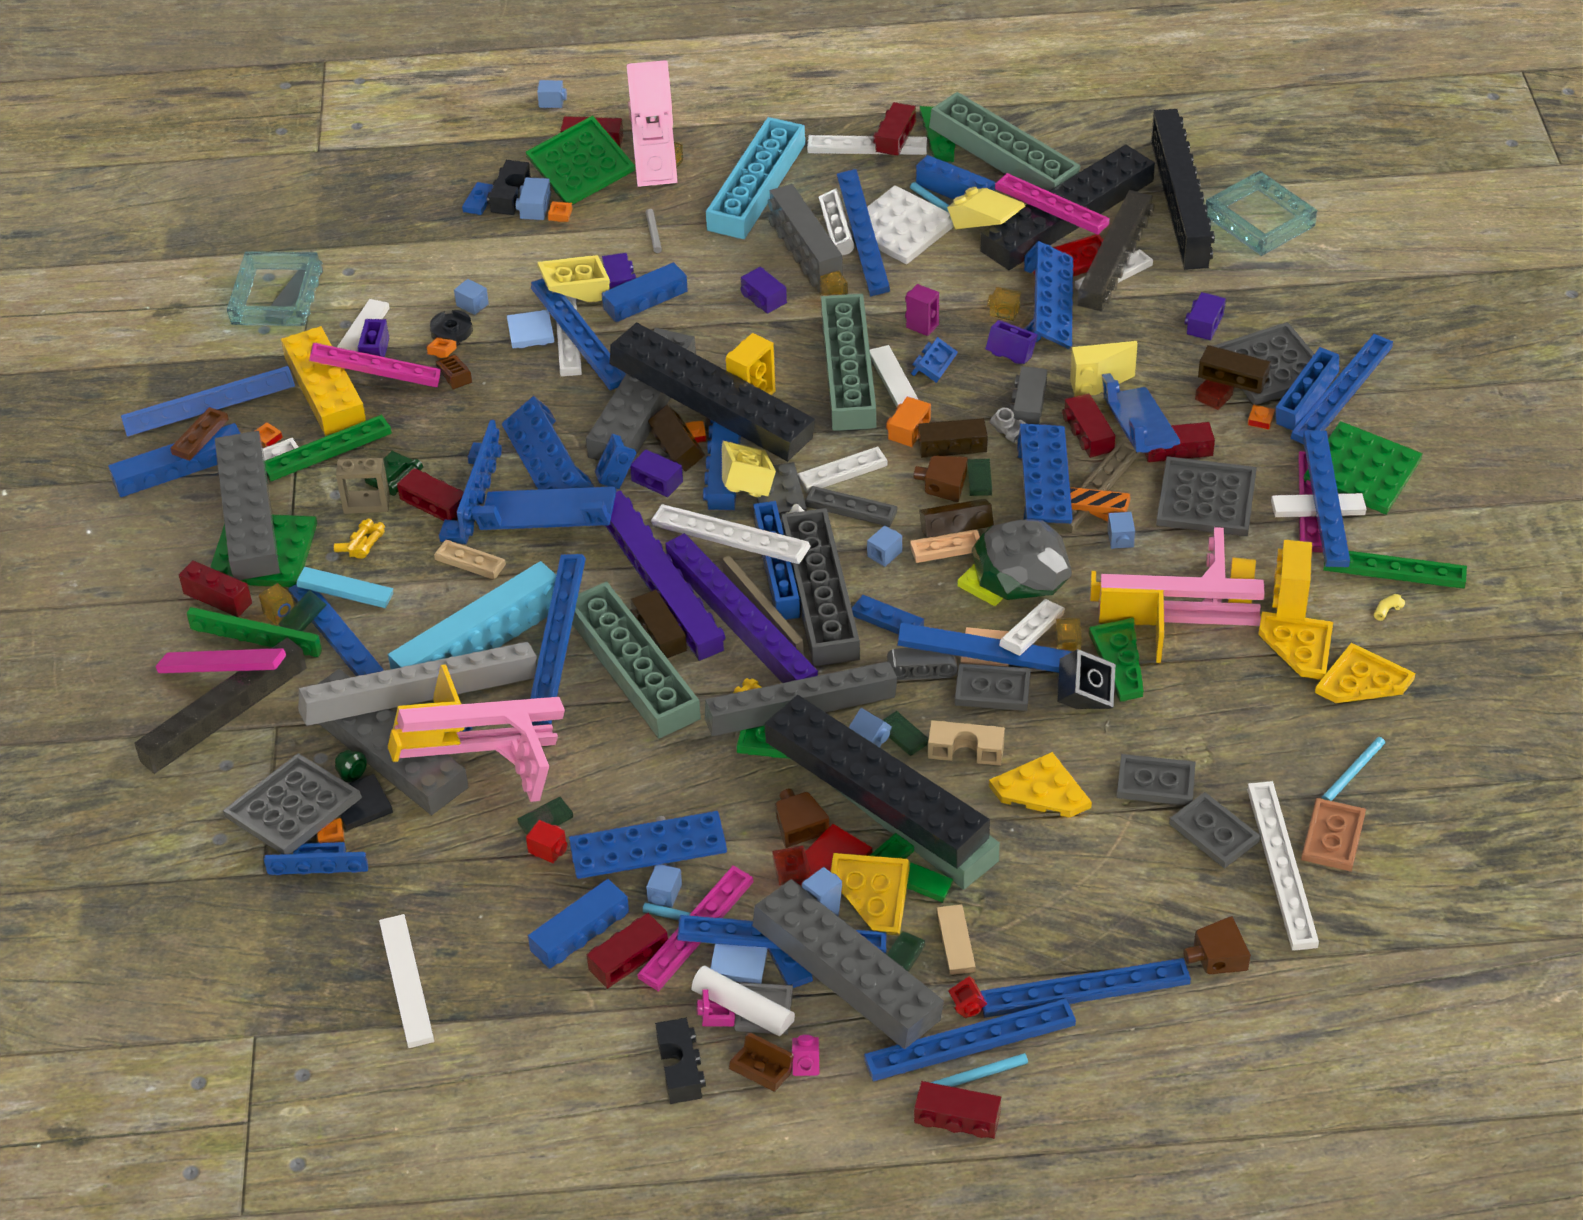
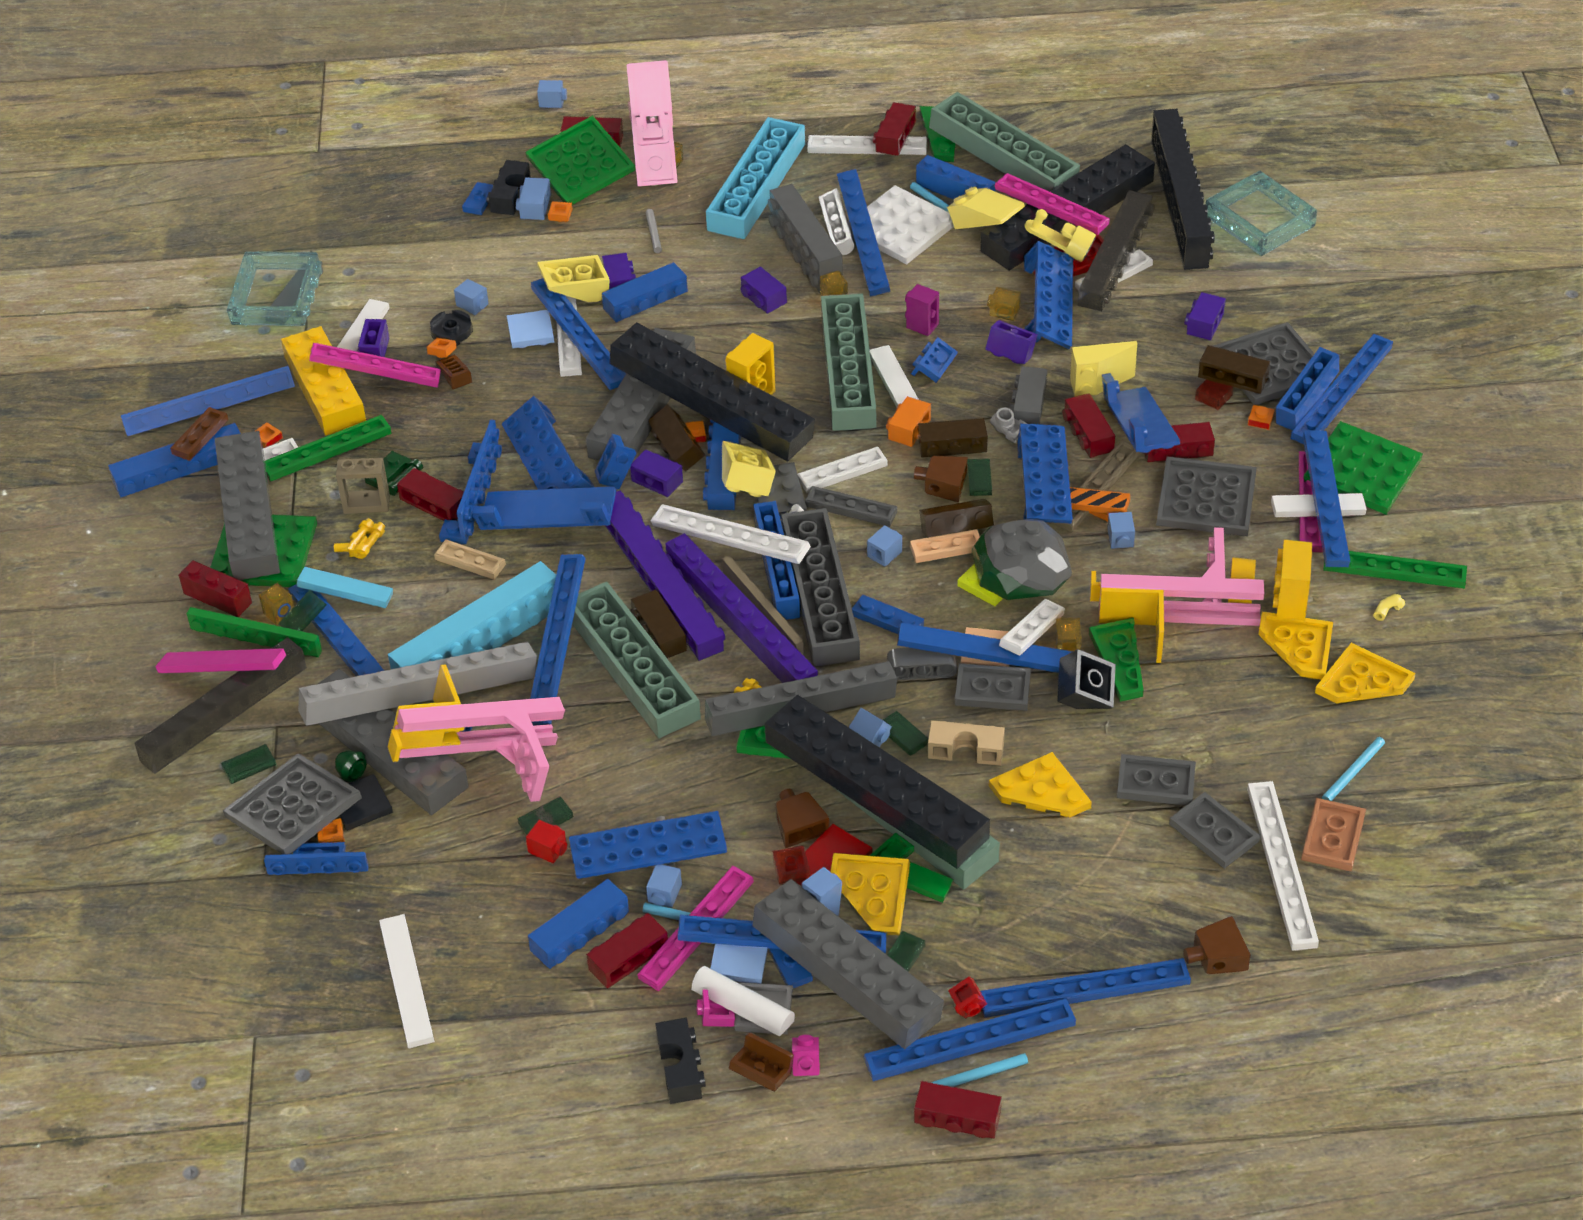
(248, 764): none -> clear green tile
(956, 939): tan tile -> none
(1072, 239): none -> light yellow piece

